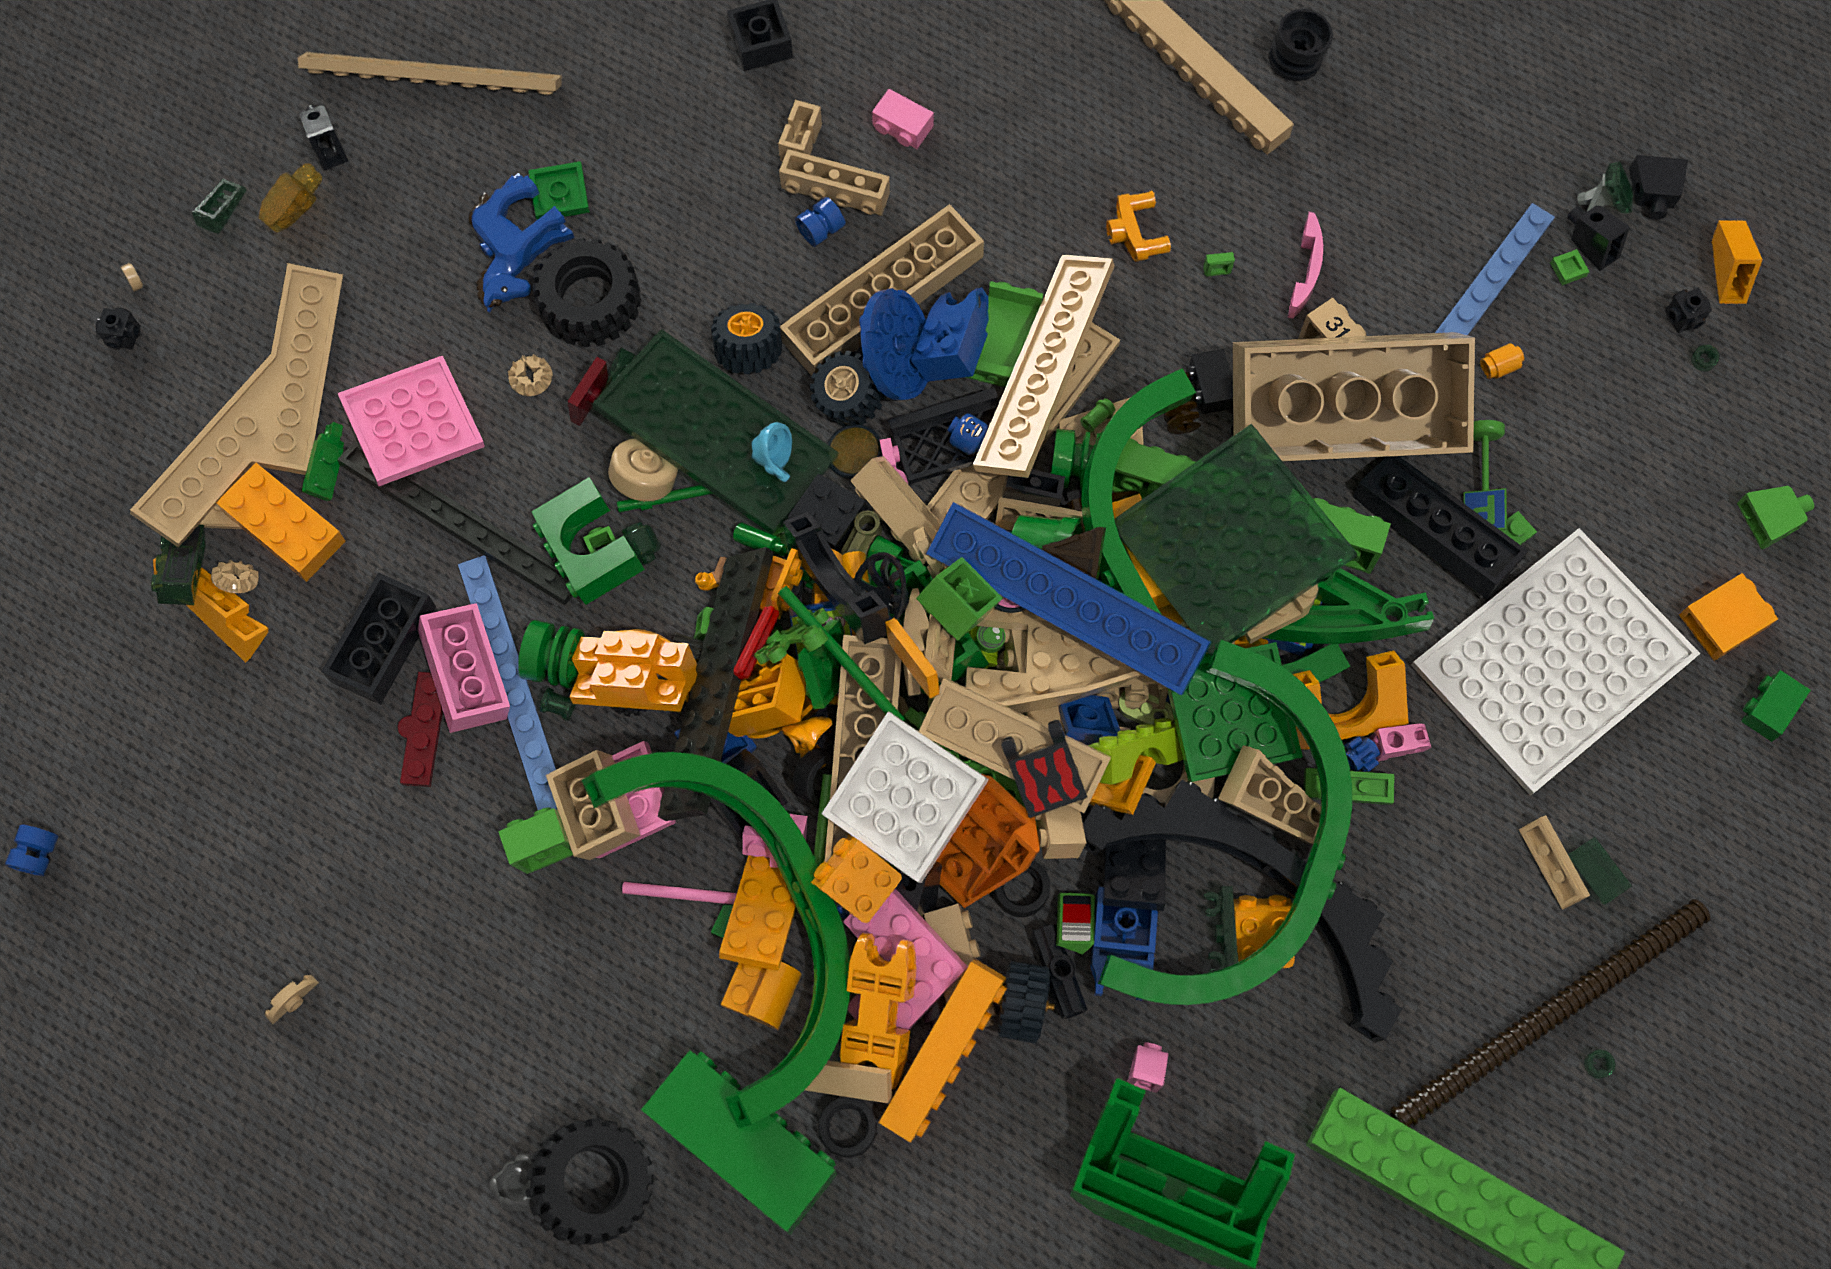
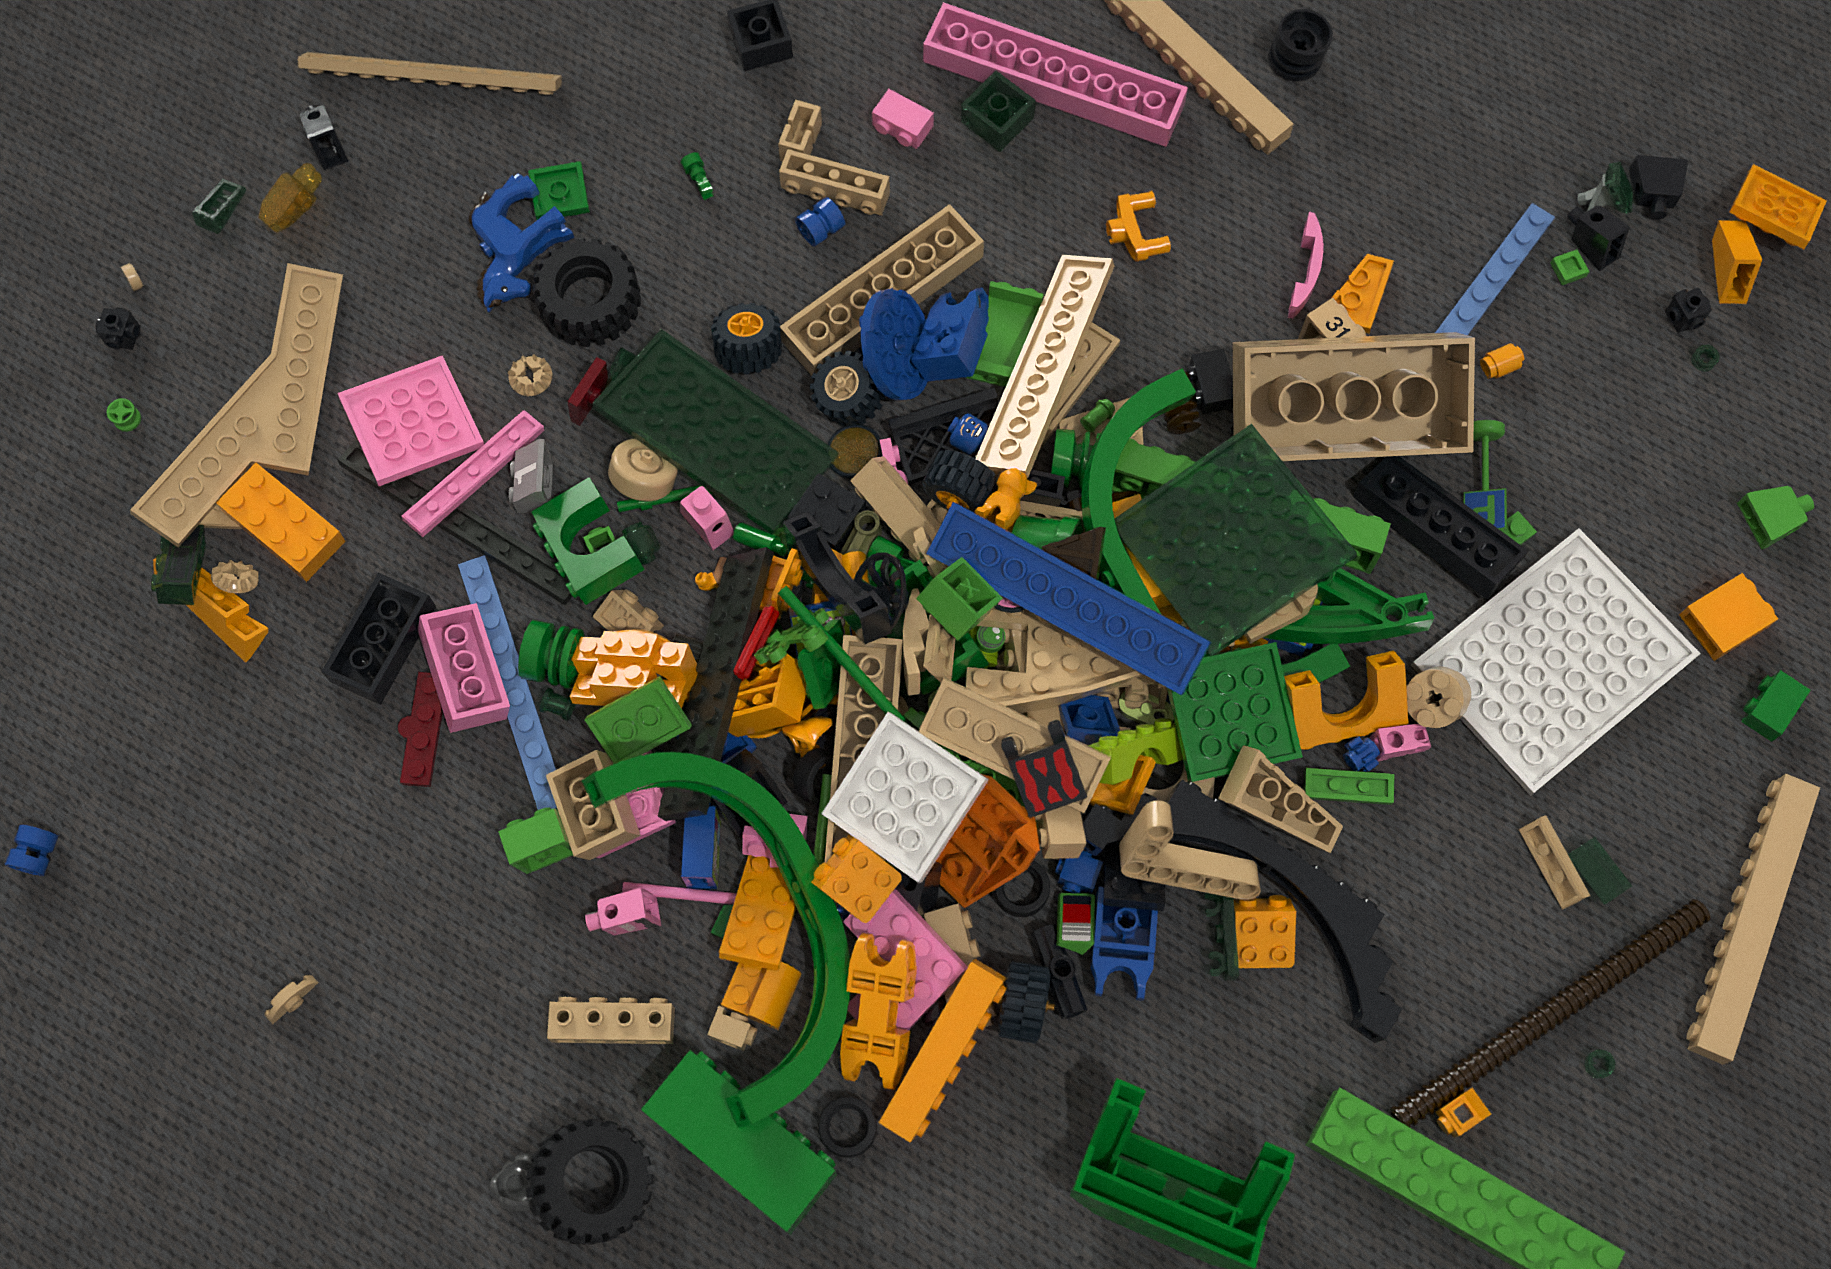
(119, 409): none -> bright green wheel
(324, 463): green hinge -> none
(472, 474): none -> bright pink tile
(531, 476): none -> light grey slope
(611, 1022): none -> tan brick
(623, 612): none -> tan bracket
(625, 913): none -> bright pink torso
(638, 721): none -> bright green tile
(694, 165): none -> green piece
(701, 850): none -> blue brick
(702, 623): bright green tile -> none
(704, 514): none -> bright pink torso
(732, 1029): none -> tan brick
(773, 449): medium azure hat -> none
(853, 1082): tan tile -> none
(912, 658): light orange tile -> none
(959, 480): none -> black wheel
(998, 111): none -> clear green brick
(1004, 505): none -> light orange animal
(1056, 74): none -> bright pink brick
(1078, 873): none -> blue brick
(1148, 1067): bright pink slope -> none
(1151, 858): none -> tan beam
(1218, 264): bright green tile -> none
(1324, 858): green arch -> none
(1365, 289): none -> light orange wing
(1440, 713): none -> tan brick
(1462, 1113): none -> light orange window
(1753, 919): none -> tan brick
(1778, 207): none -> light orange plate

